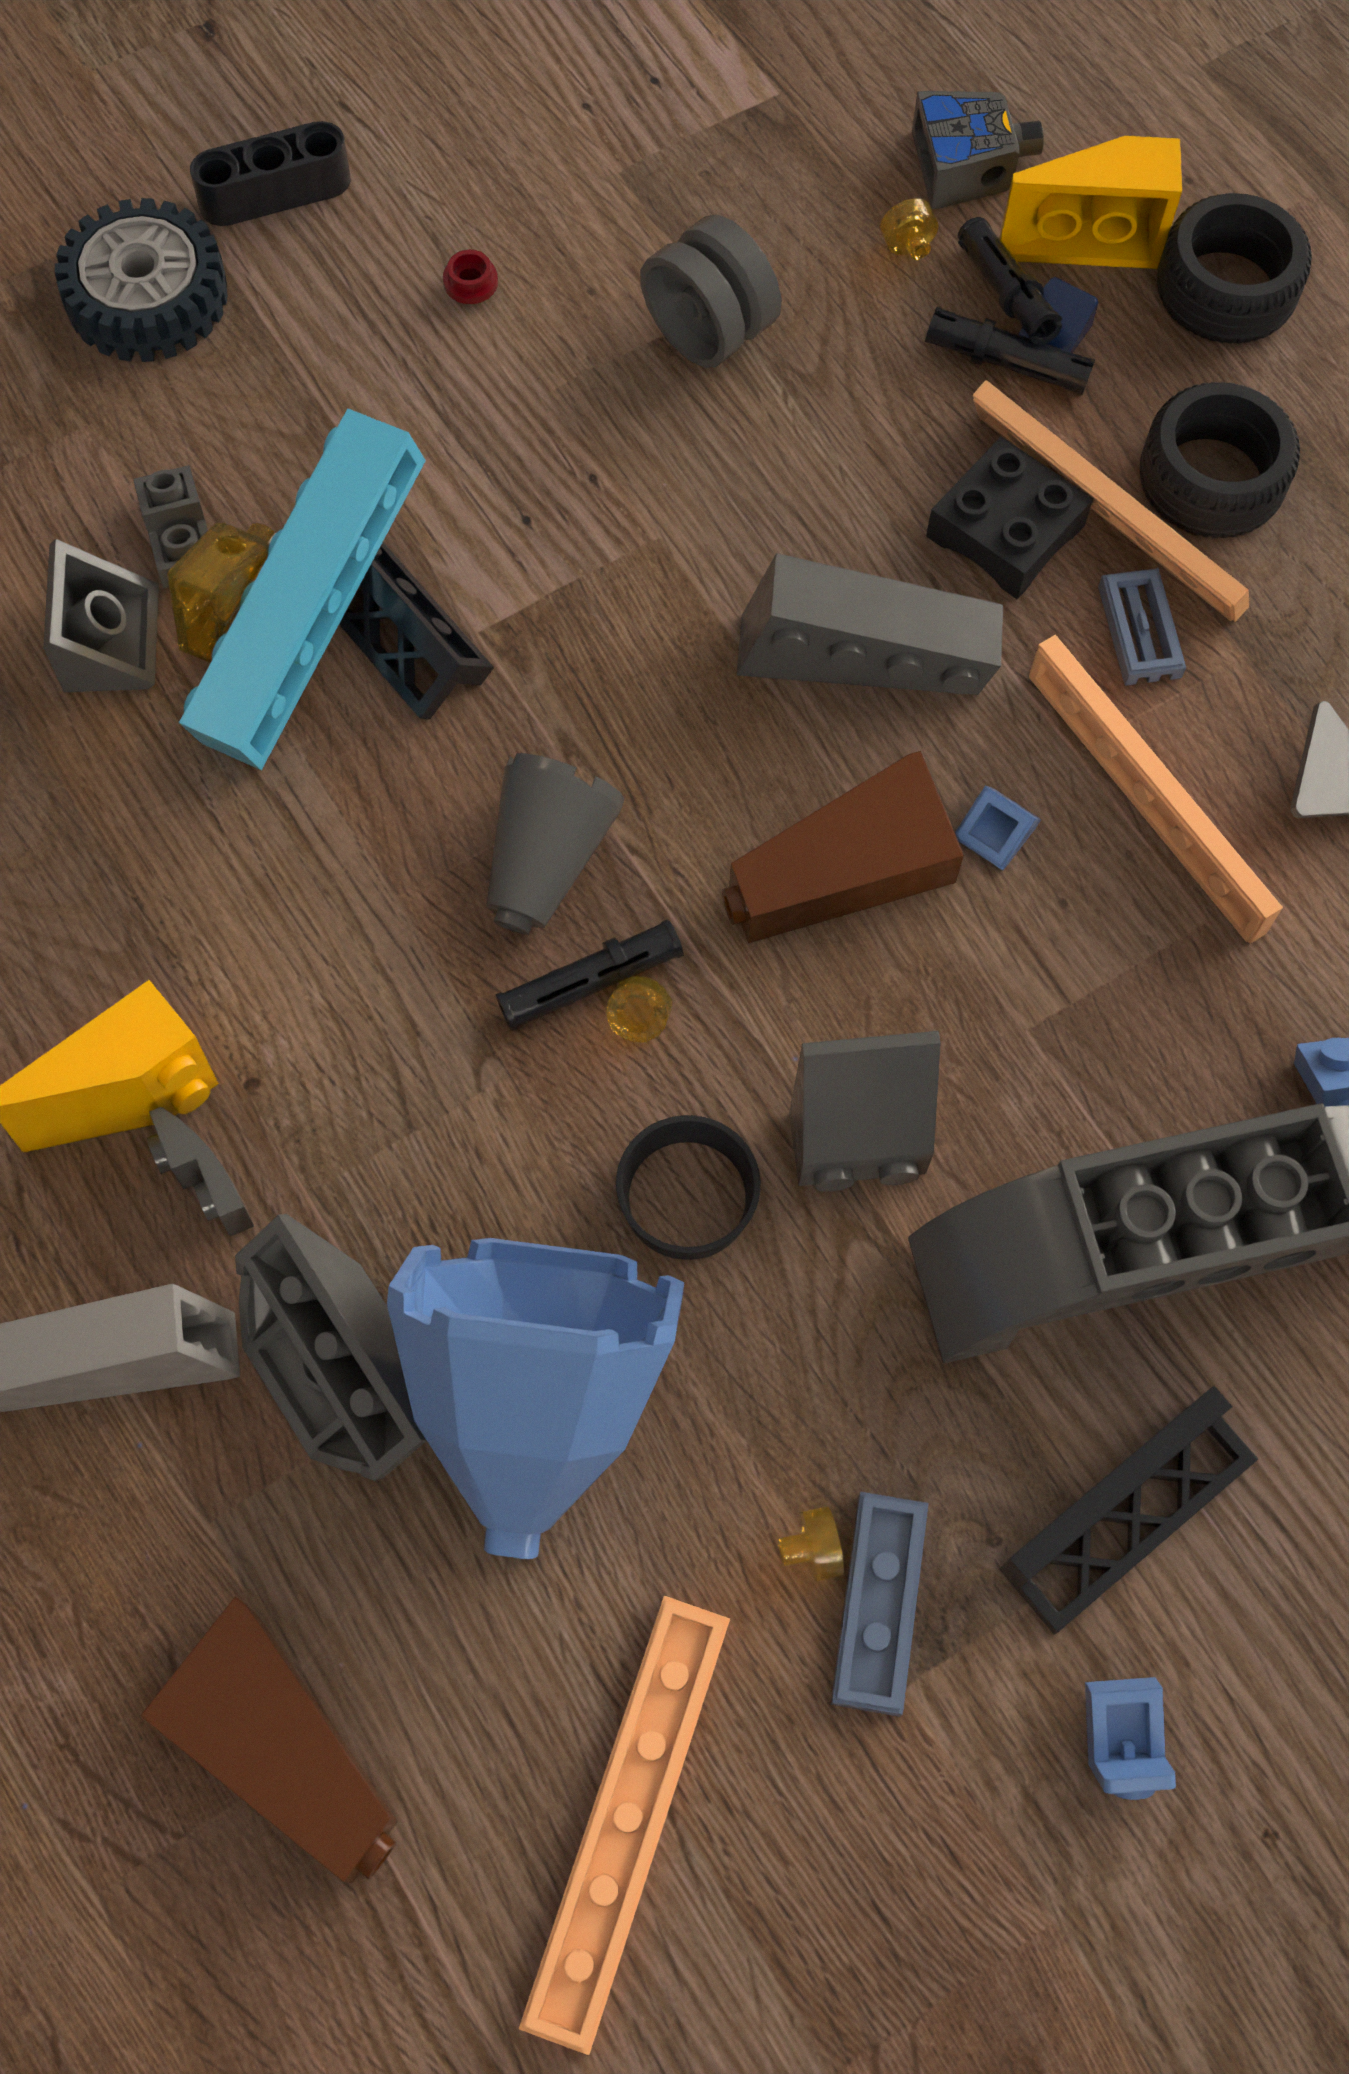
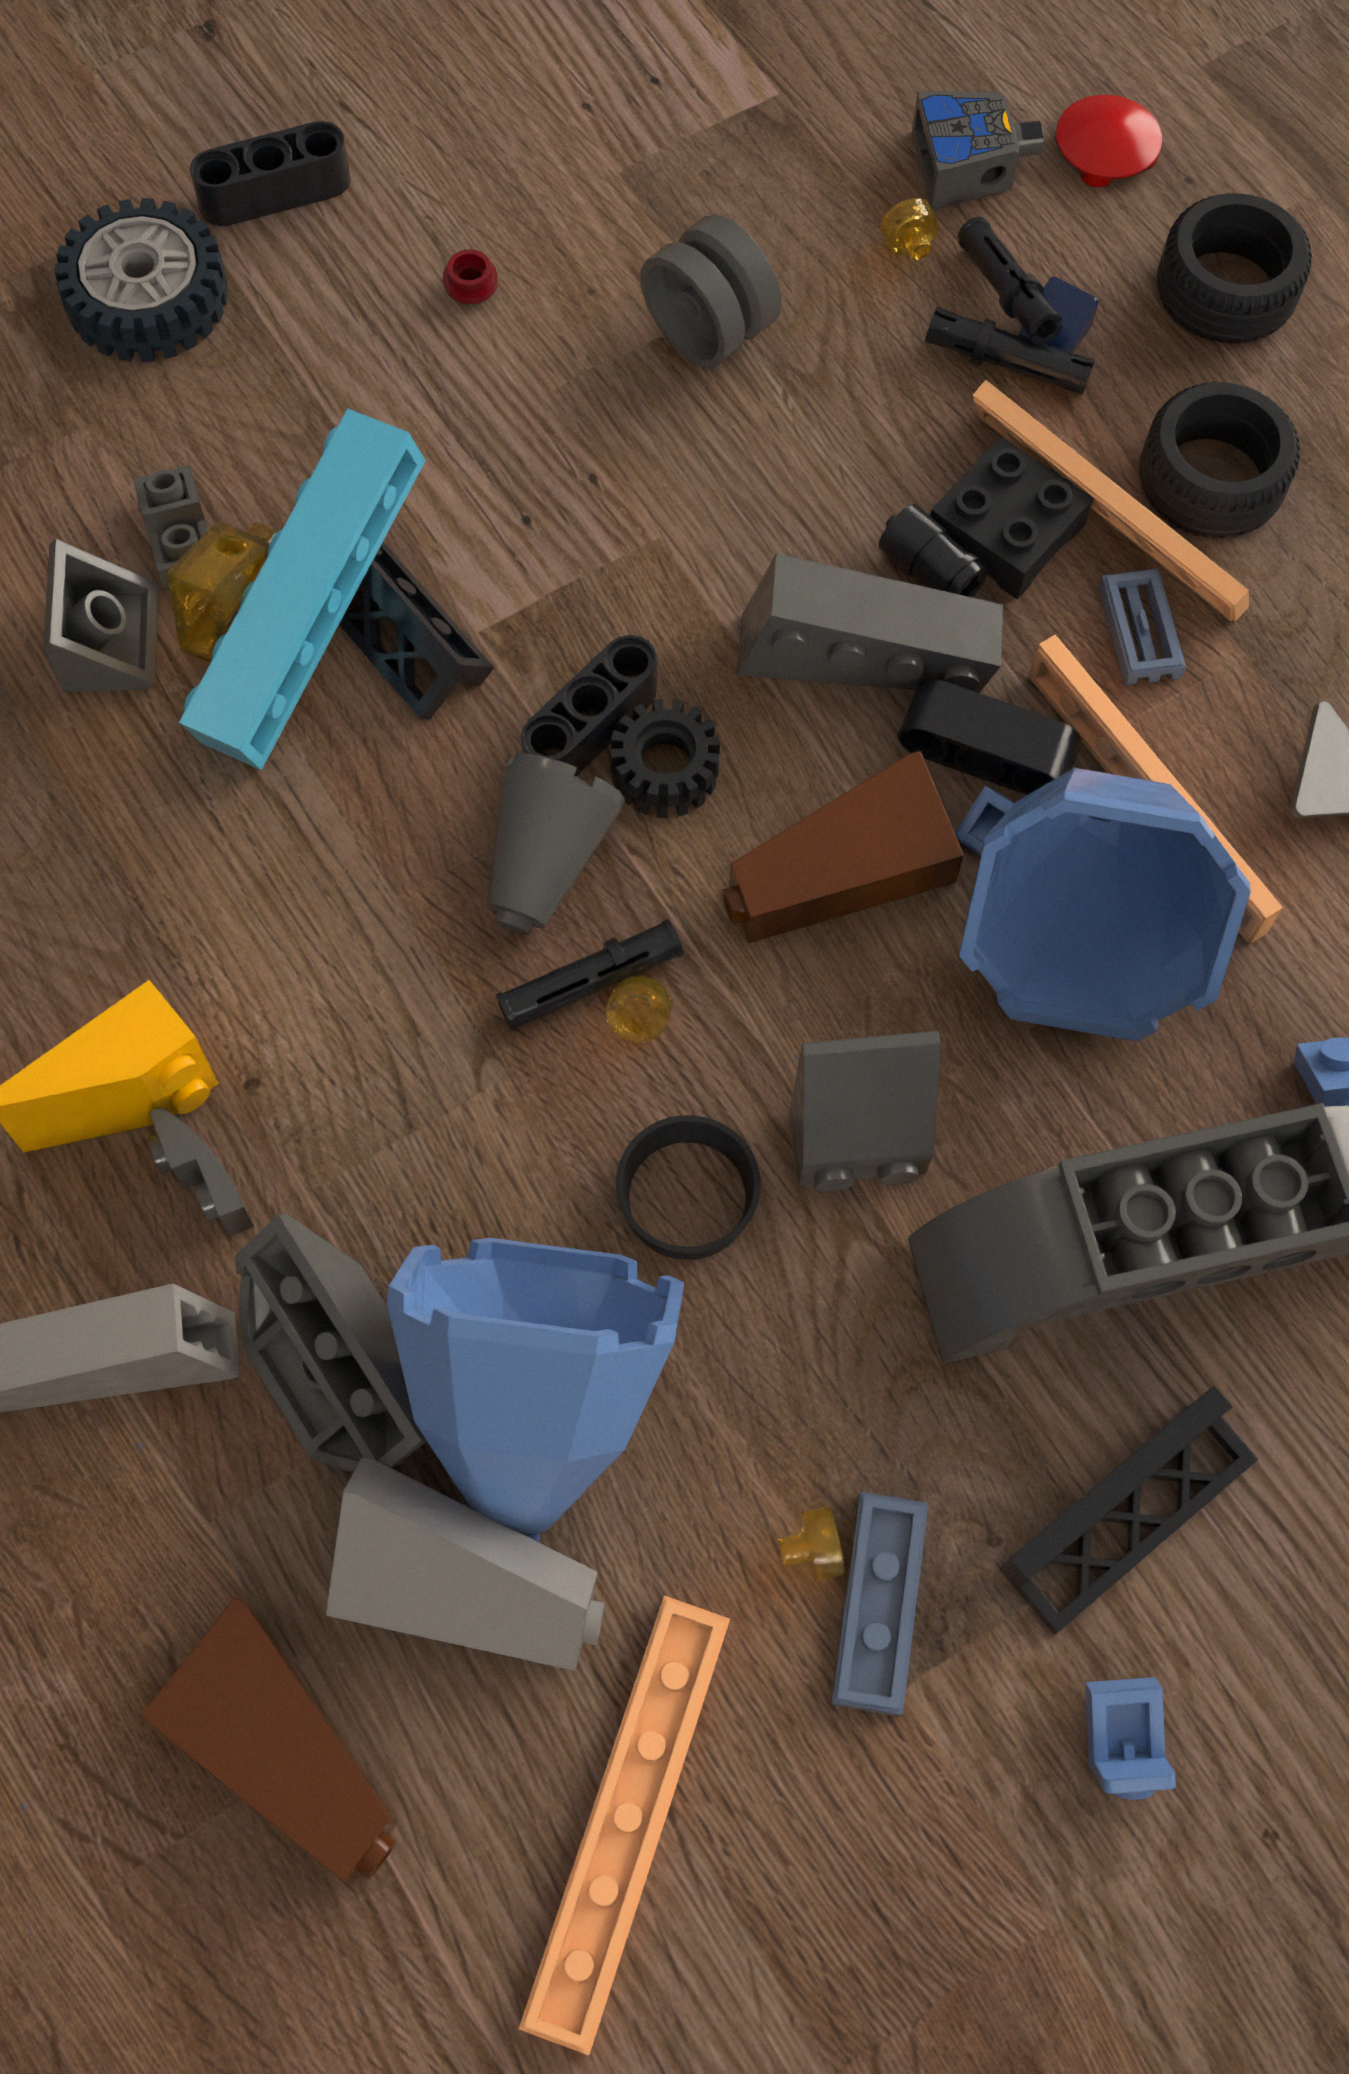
(454, 1575): none -> light grey slope
(597, 688): none -> black beam
(671, 728): none -> black tyre
(930, 554): none -> black piece
(987, 737): none -> black beam
(1096, 205): yellow slope -> none
(1103, 906): none -> medium blue piece
(1108, 138): none -> red dish

